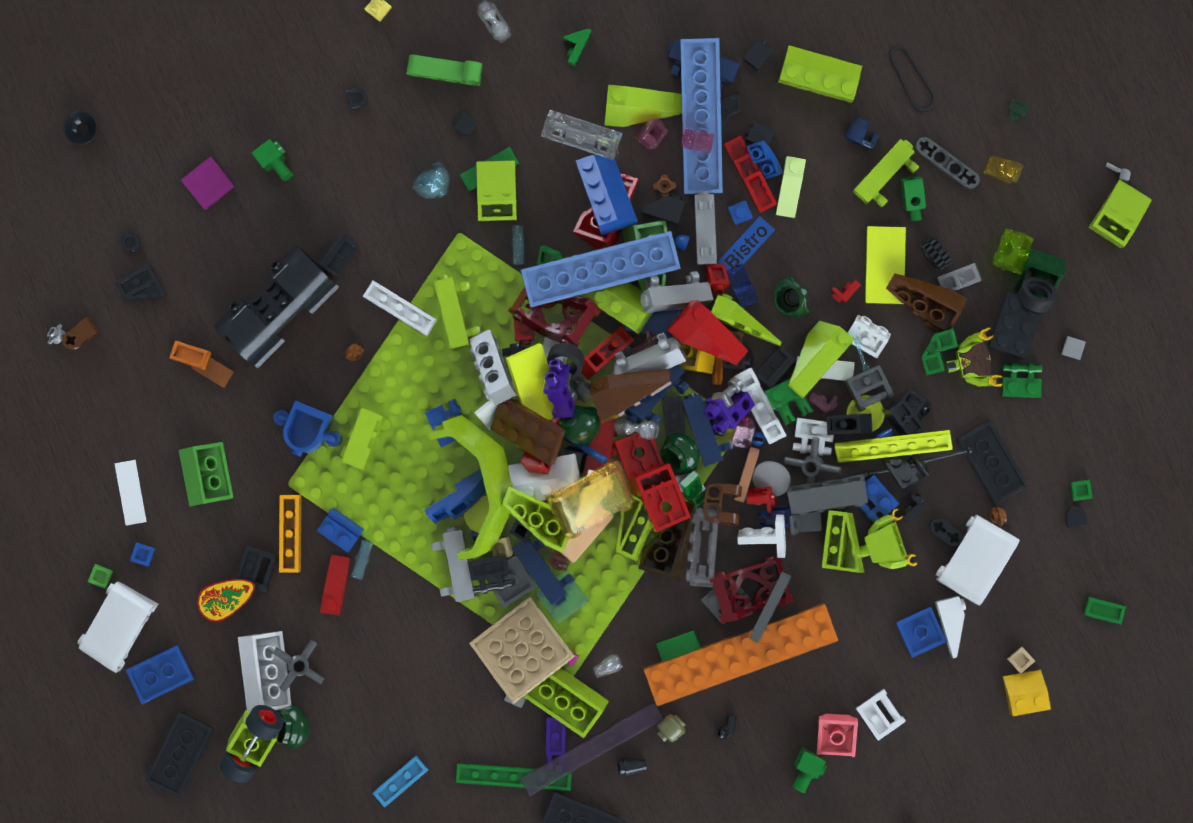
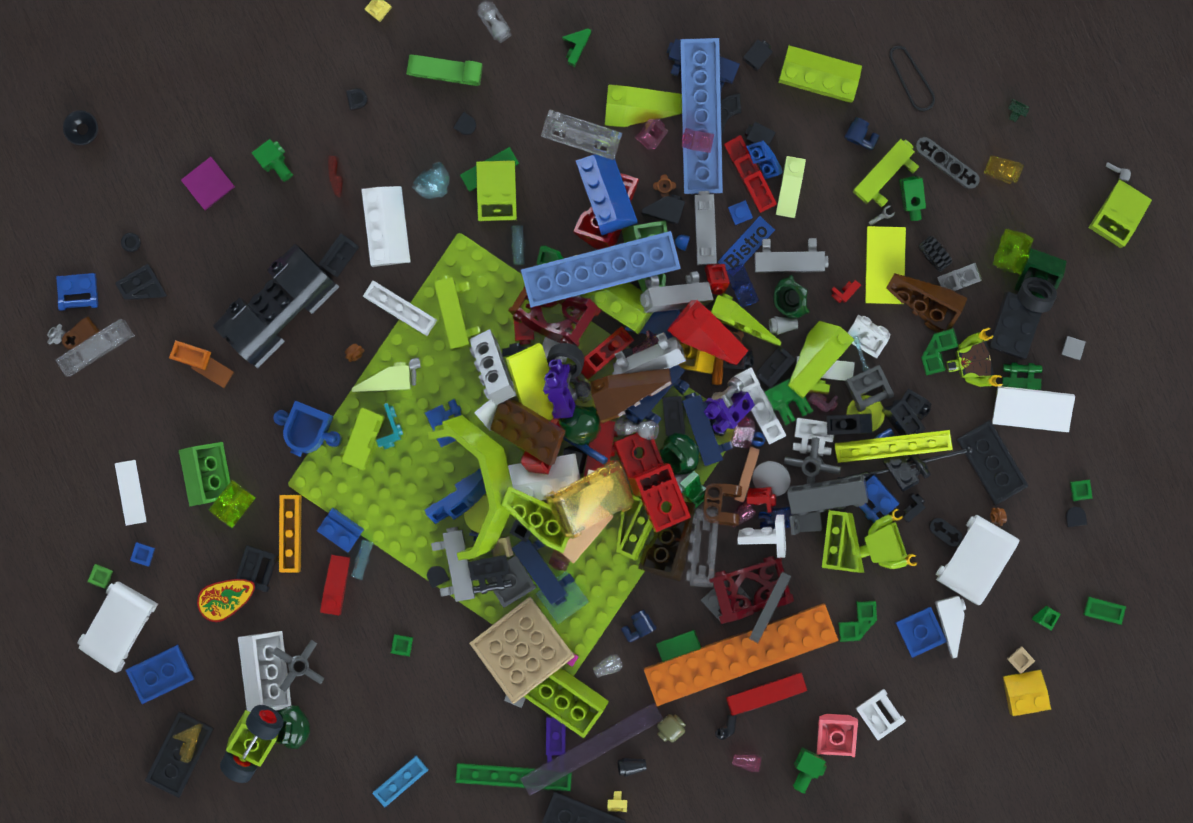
(77, 285): none -> blue plate
(94, 347): none -> clear brick
(189, 736): none -> clear yellow slope
(232, 503): none -> clear neon green brick
(336, 181): none -> clear red slope
(386, 226): none -> white slope
(388, 441): none -> teal bracket
(391, 378): none -> yellowish green slope
(402, 645): none -> green tile
(414, 364): none -> light grey hand
(437, 575): none -> black tile
(617, 804): none -> light yellow tile
(643, 625): none -> dark blue piece
(745, 511): none -> clear pink cone
(747, 762): none -> clear pink cone
(766, 694): none -> red slope
(781, 325): none -> light grey cone
(790, 261): none -> light grey brick
(820, 387): none -> lime plate
(865, 619): none -> green tile
(881, 216): none -> light grey hand
(1033, 409): none -> white tile
(1046, 617): none -> green slope

